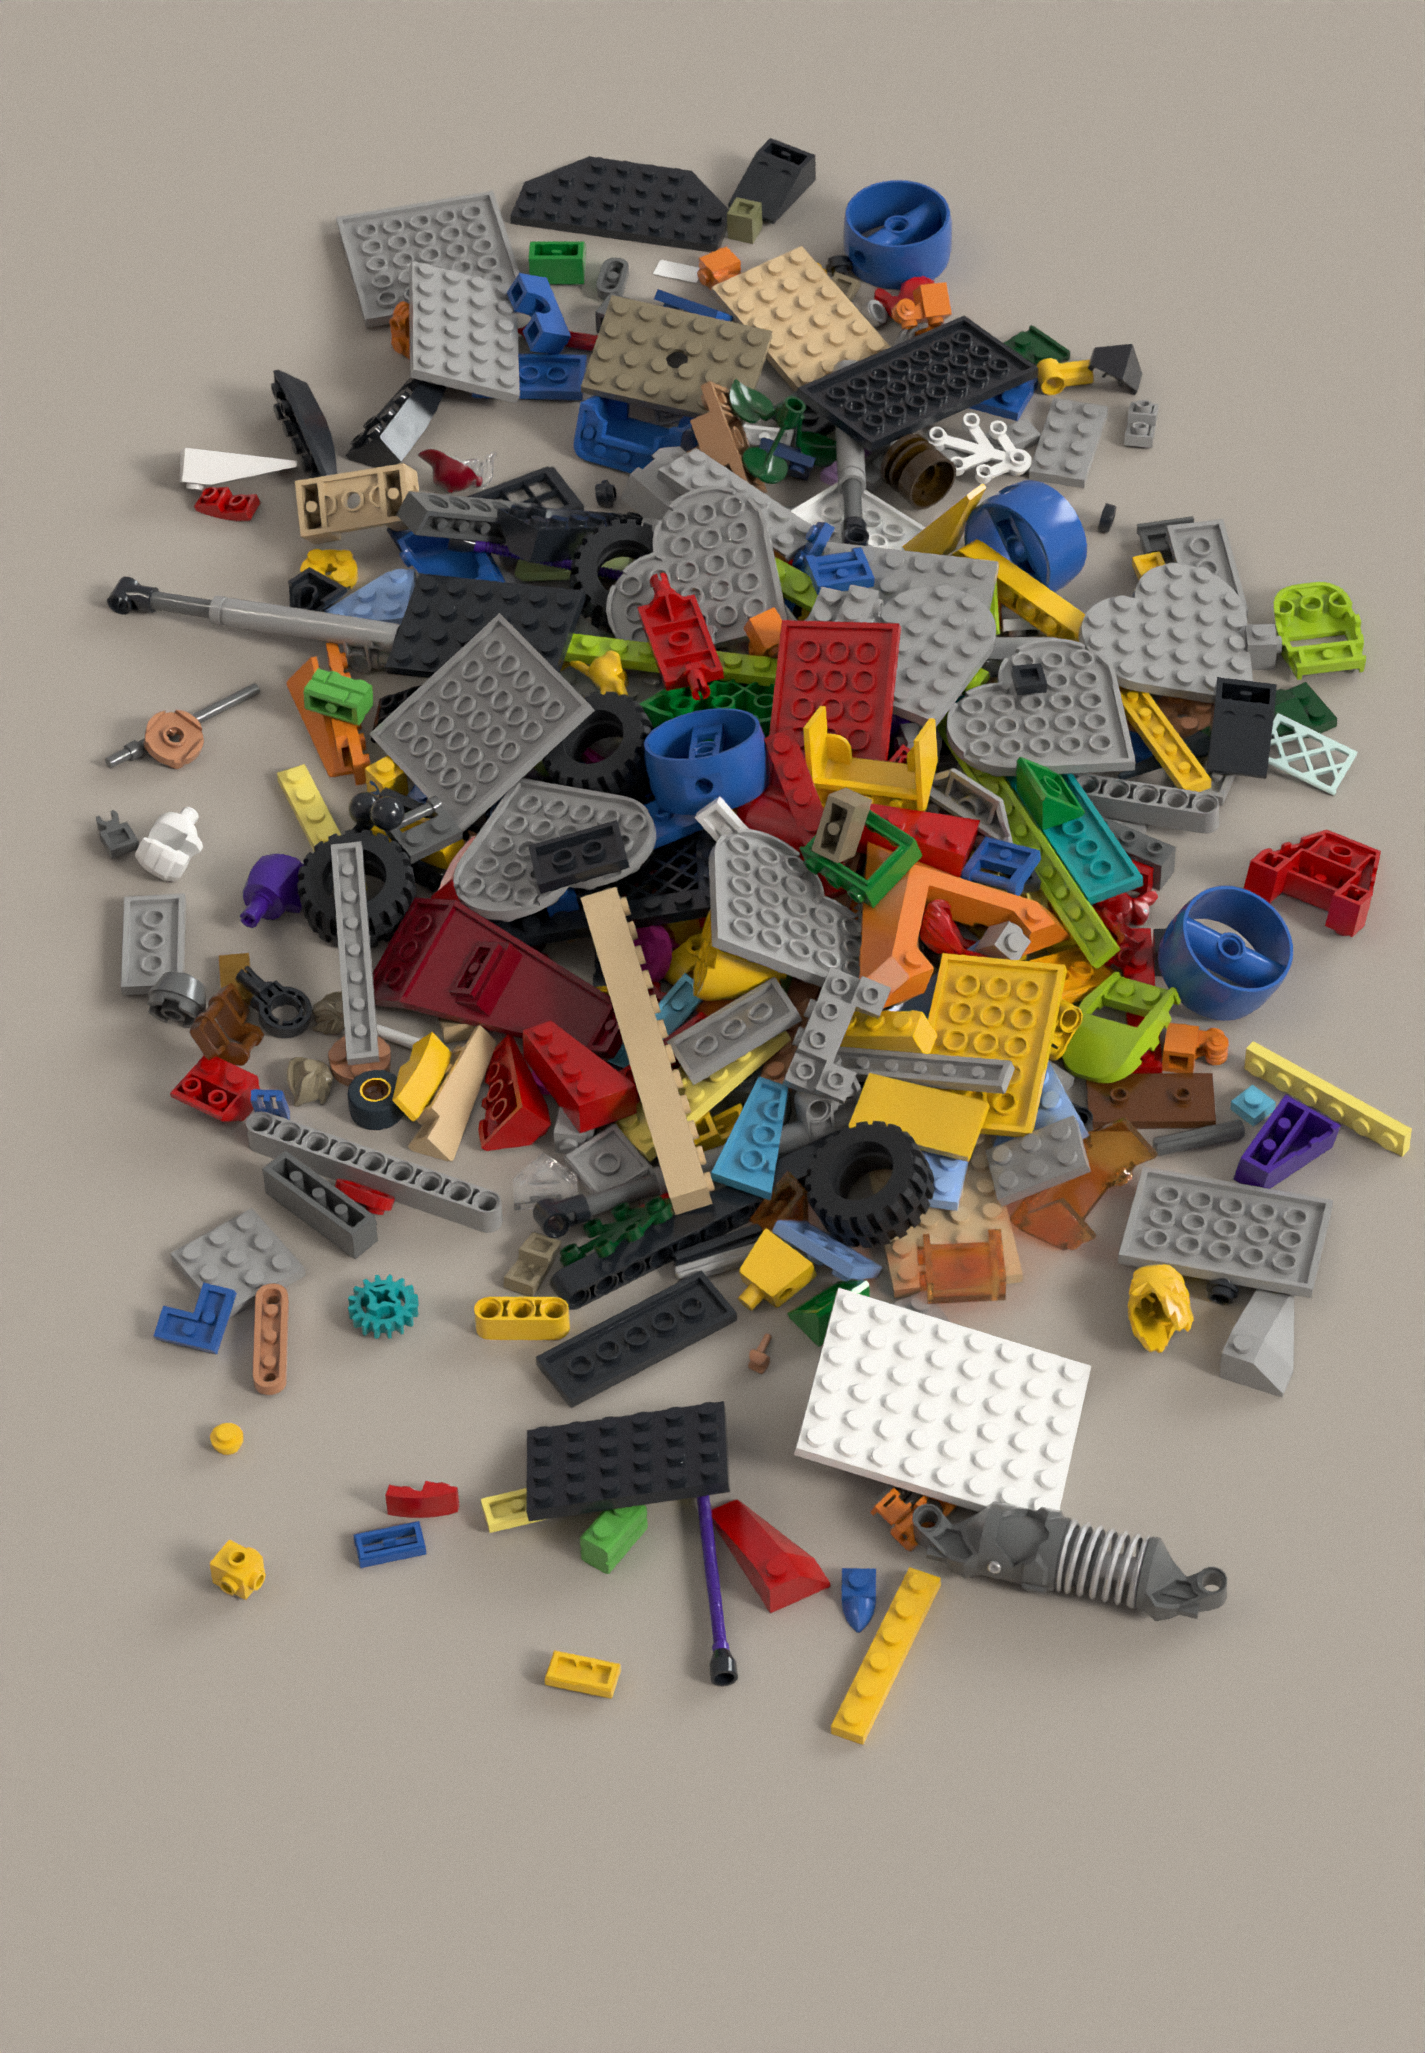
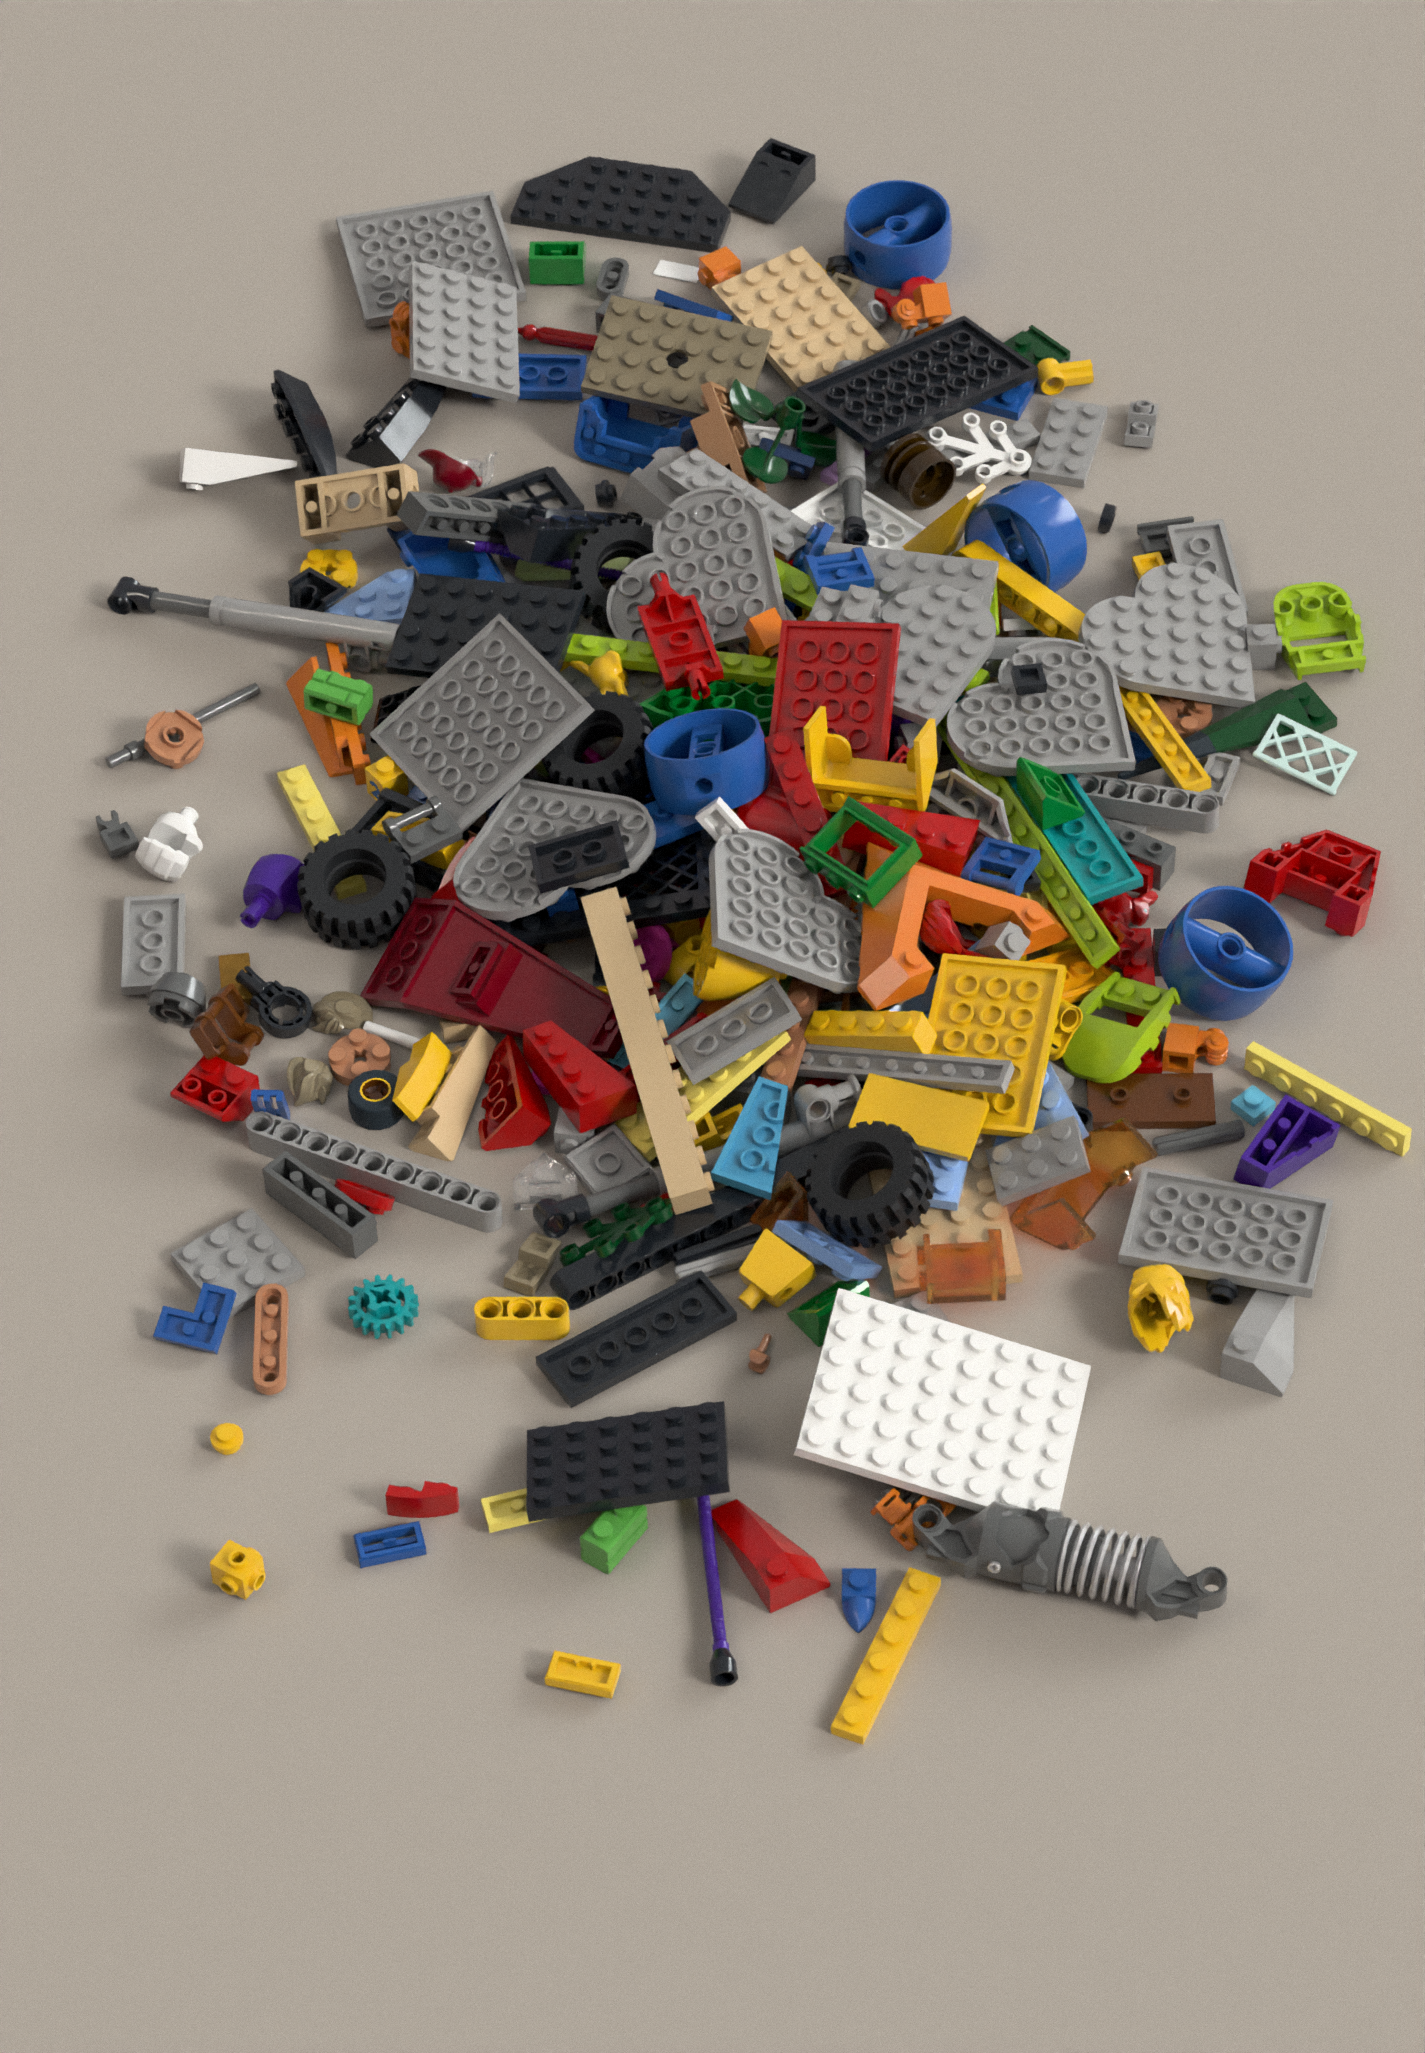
(222, 504): red slope -> none
(354, 953): light grey plate -> none
(383, 812): black piece -> none
(547, 328): blue arch -> none
(744, 220): olive panel -> none
(819, 1042): light grey bracket -> none
(841, 825): dark tan brick -> none
(1119, 363): black slope -> none
(1241, 727): black slope -> none

